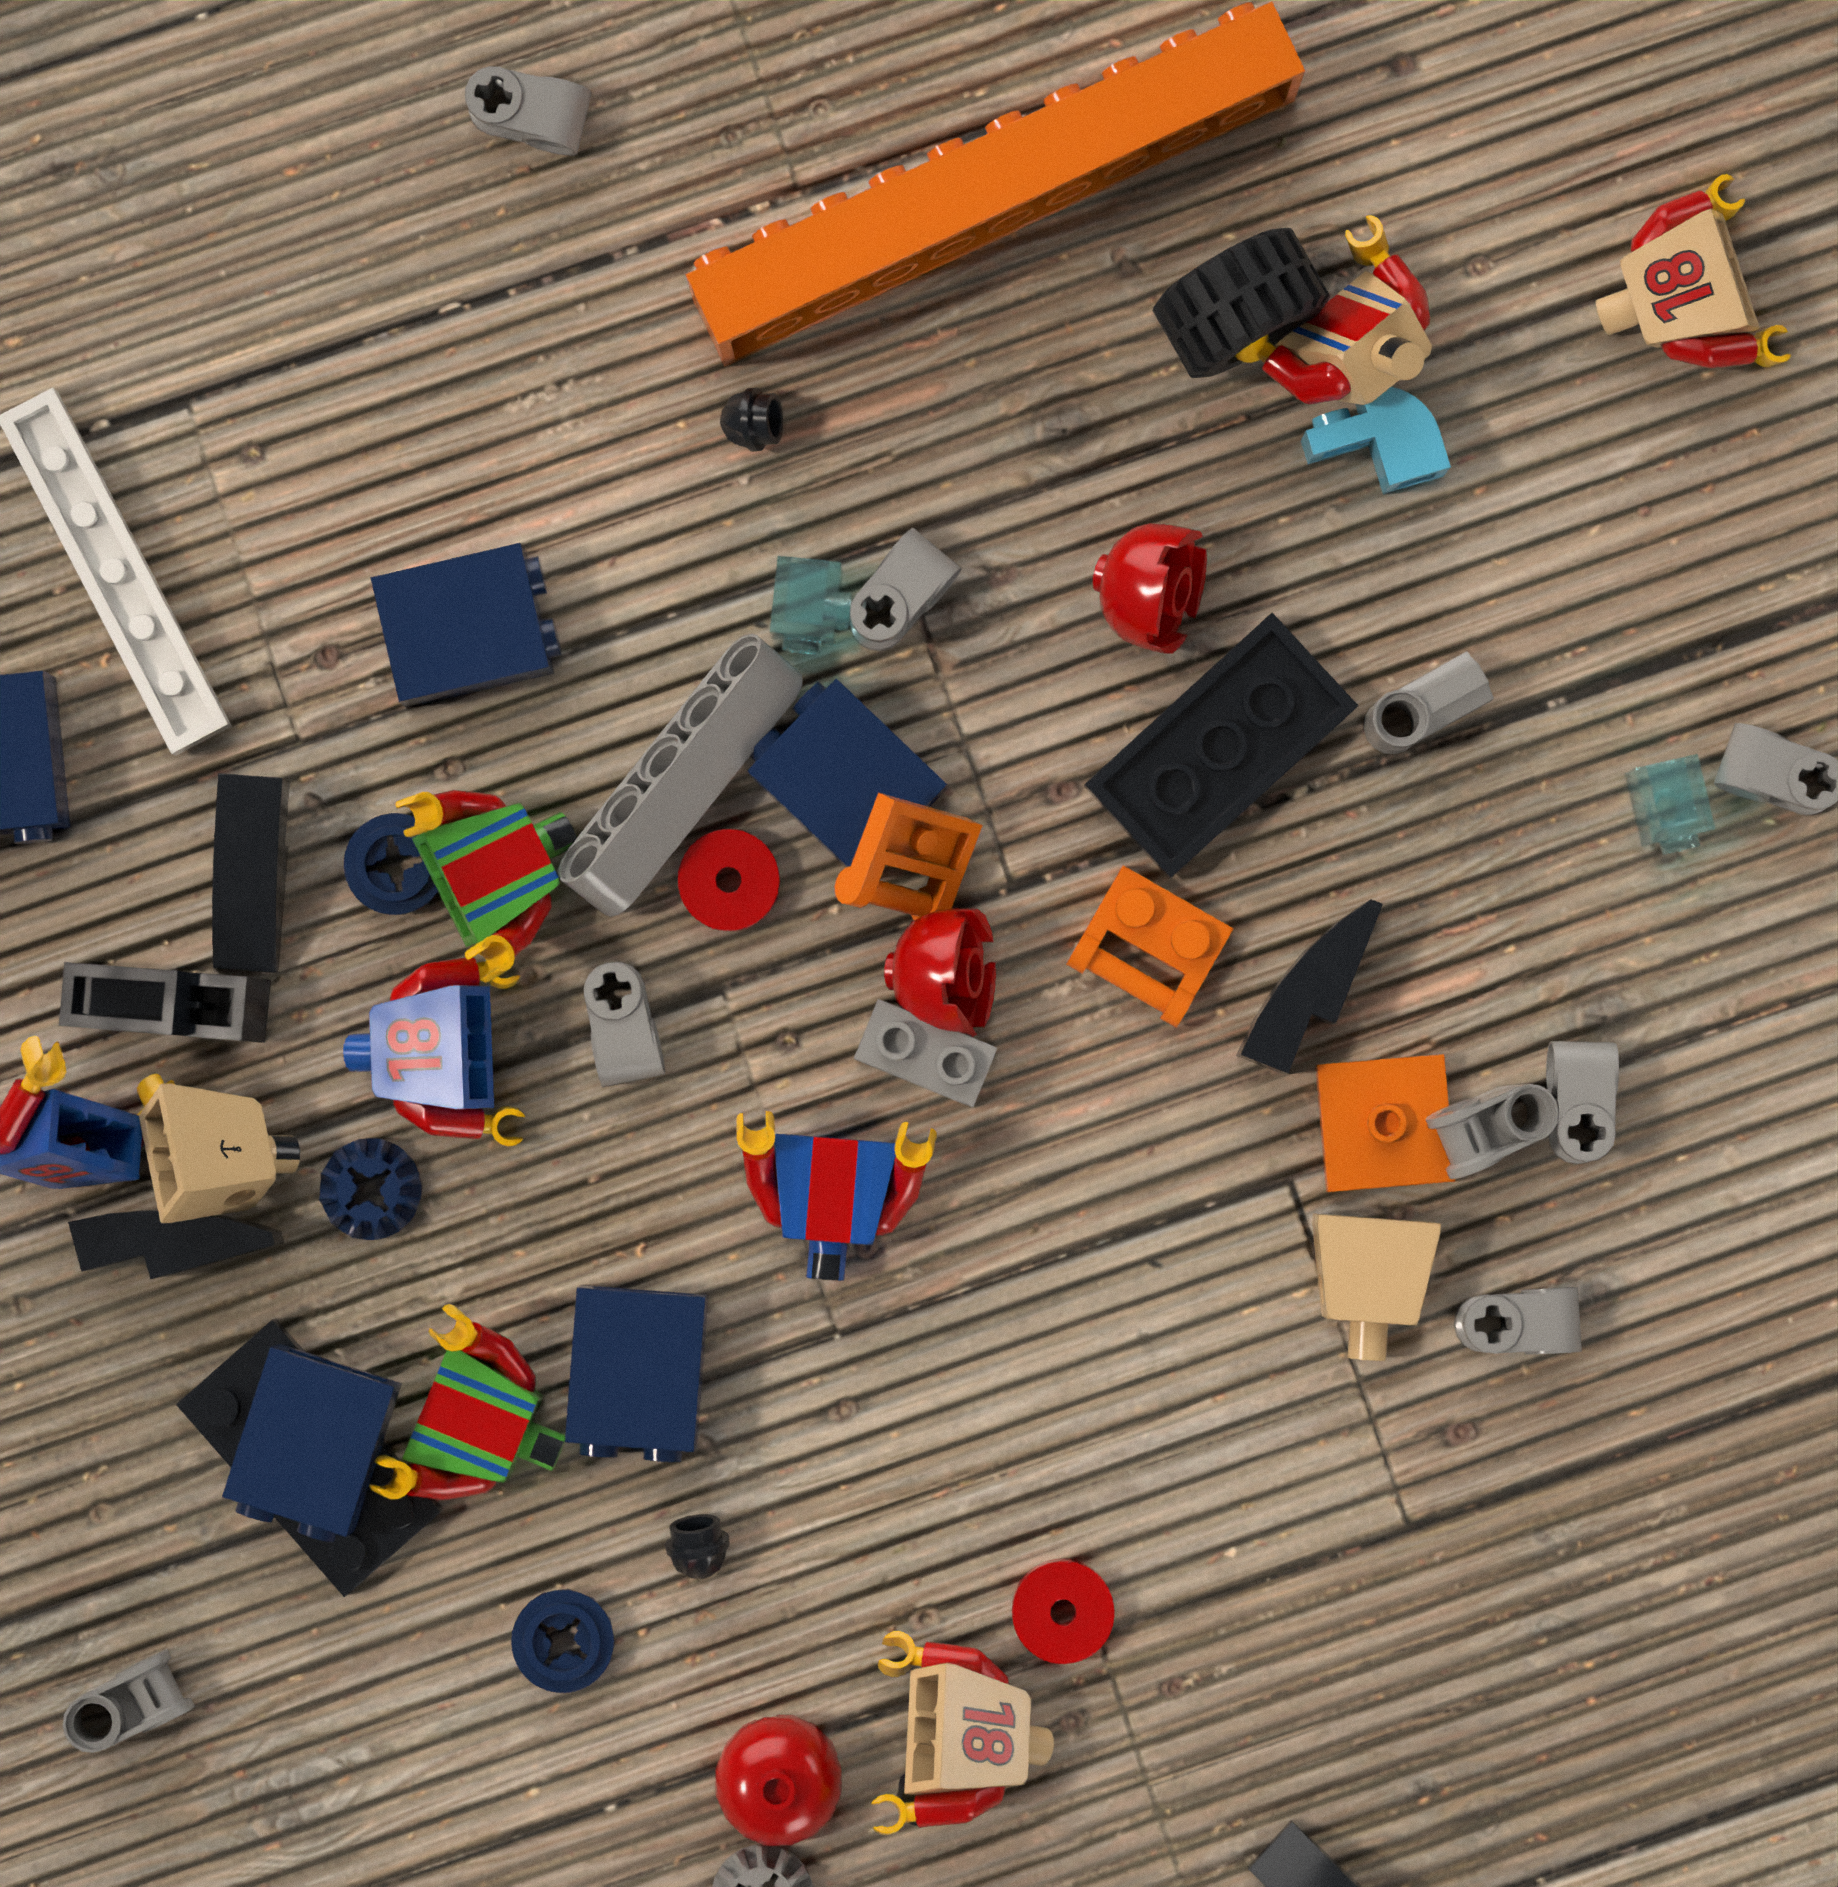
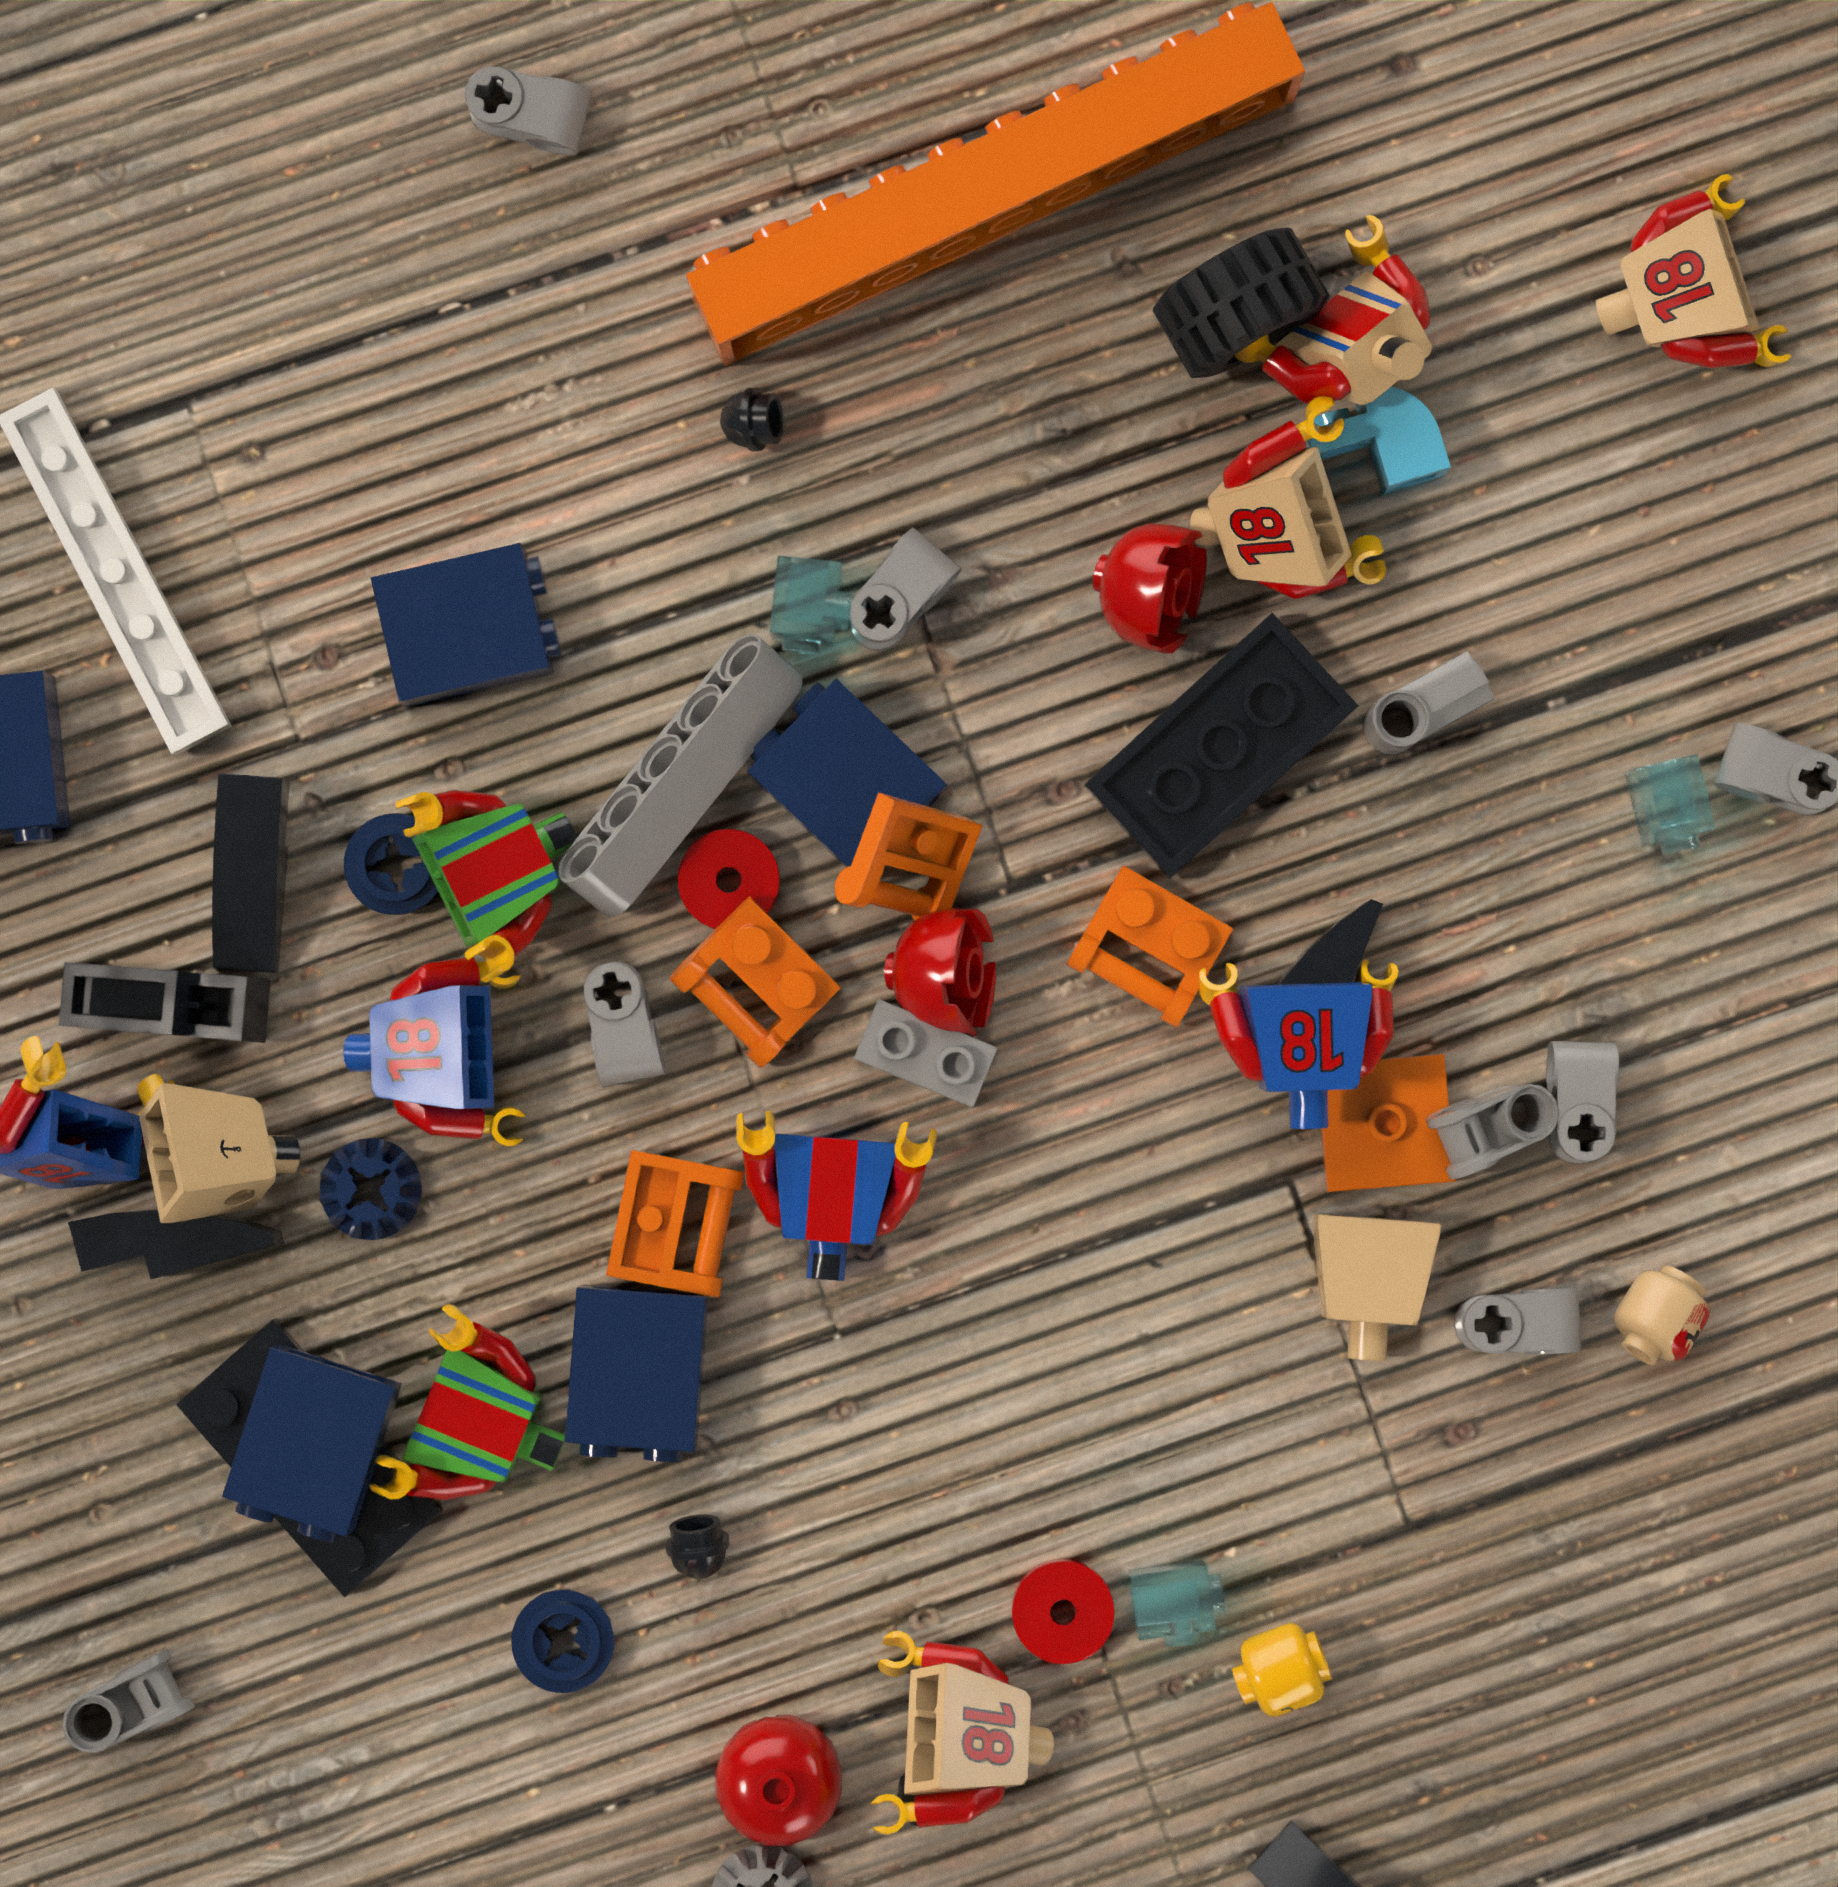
(653, 1220): none -> orange plate
(771, 966): none -> orange plate
(1175, 1601): none -> clear light blue brick
(1281, 516): none -> torso
(1282, 1670): none -> yellow head
(1304, 1035): none -> torso
(1662, 1315): none -> tan head

